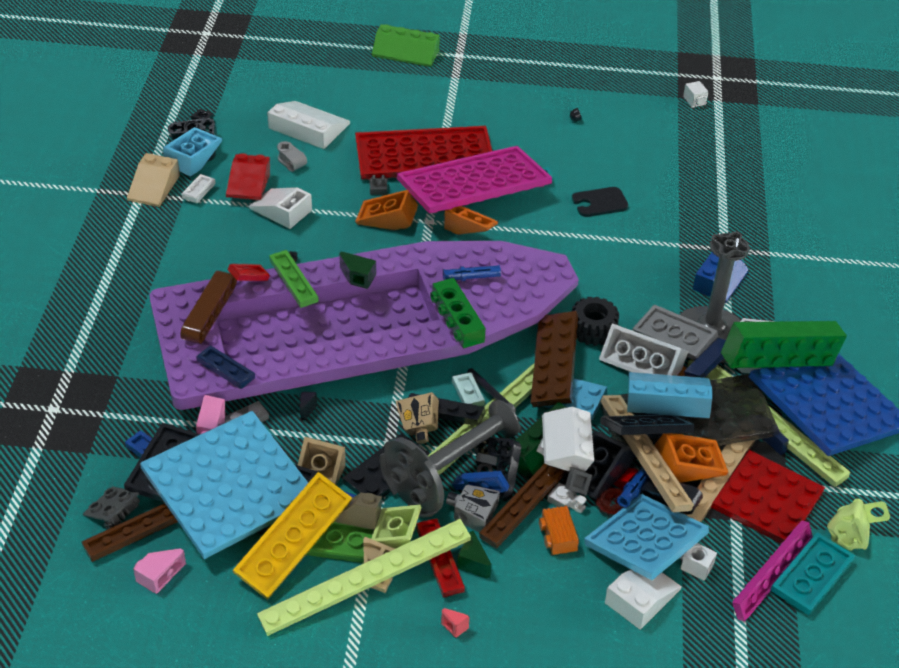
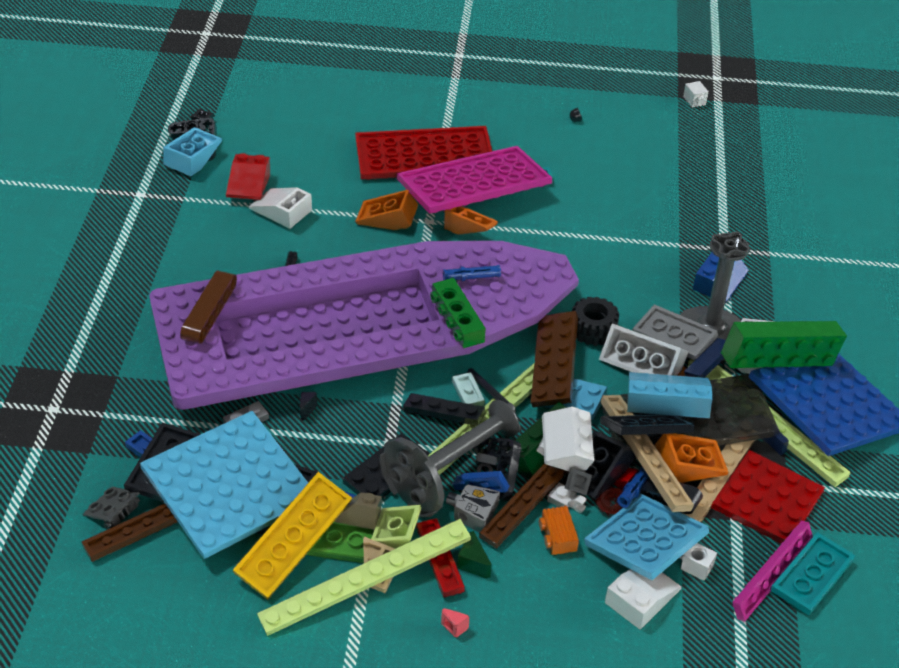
(153, 179): tan slope -> none
(158, 568): bright pink slope -> none
(198, 188): white plate -> none
(211, 414): bright pink slope -> none
(225, 367): dark blue tile -> none
(248, 272): red tile -> none
(290, 156): light grey piece -> none
(293, 278): bright green plate -> none
(306, 123): white slope -> none
(323, 458): tan slope -> none
(357, 269): dark green slope -> none
(378, 186): dark grey tile -> none
(406, 45): bright green slope -> none
(419, 415): tan torso -> none
(601, 201): black piece -> none
(852, 524): yellowish green piece -> none

